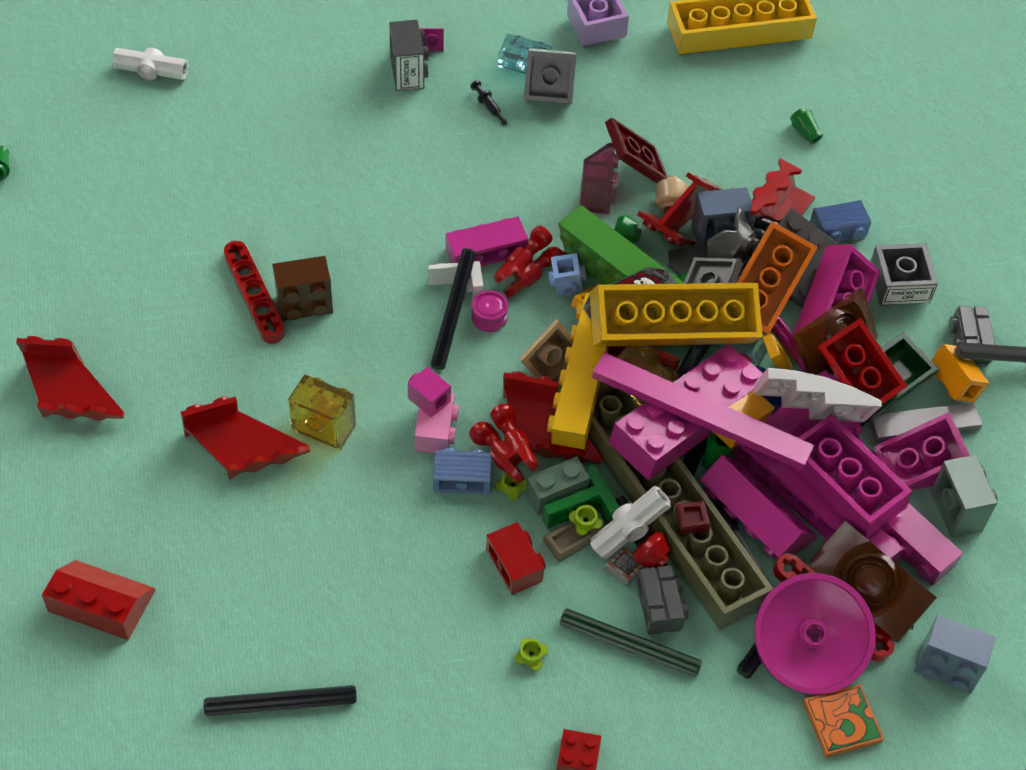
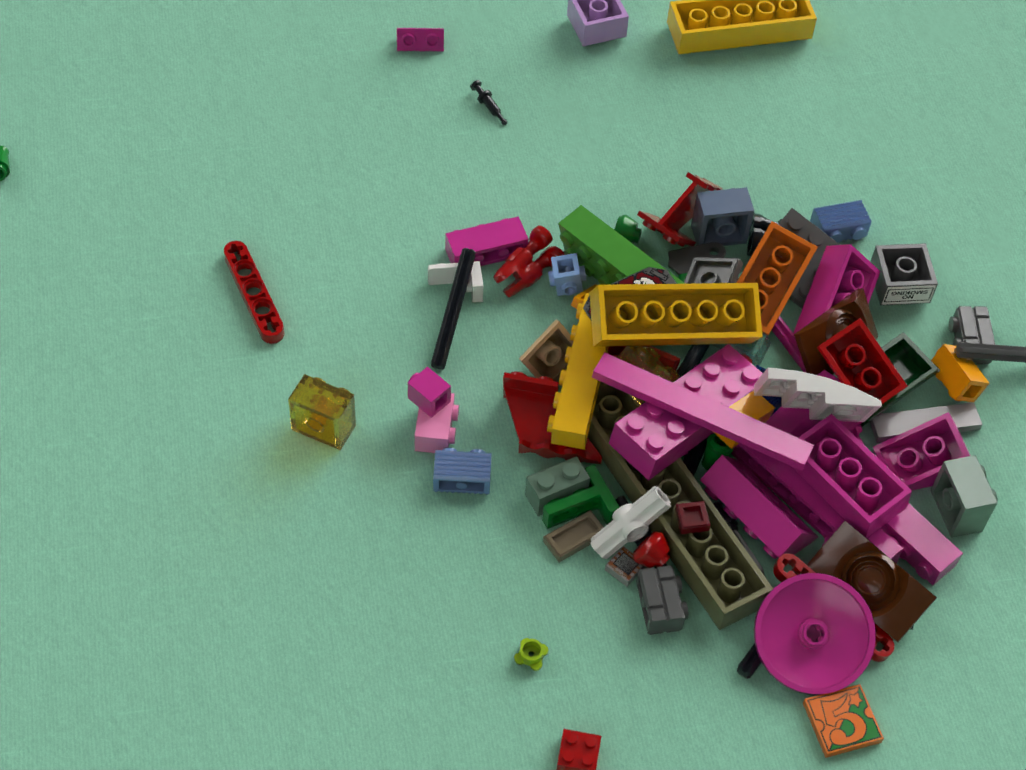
(64, 382): red piece -> none
(97, 598): red slope -> none
(150, 63): white piece -> none
(237, 439): red piece -> none
(280, 700): black axle -> none
(303, 288): reddish brown brick -> none
(408, 54): dark grey brick -> none
(489, 311): dark pink wheel -> none
(512, 492): lime plate -> none
(513, 449): red piece -> none
(514, 52): clear light blue brick -> none
(515, 557): red brick -> none
(550, 76): dark grey brick -> none
(585, 512): lime plate -> none
(599, 180): clear pink slope -> none
(631, 642): dark green axle -> none
(636, 151): dark red tile -> none
(668, 192): tan head -> none
(734, 243): dark grey brick -> none
(777, 353): yellow tile -> none
(780, 194): red piece -> none
(806, 125): green cone -> none
(954, 654): sand blue brick -> none

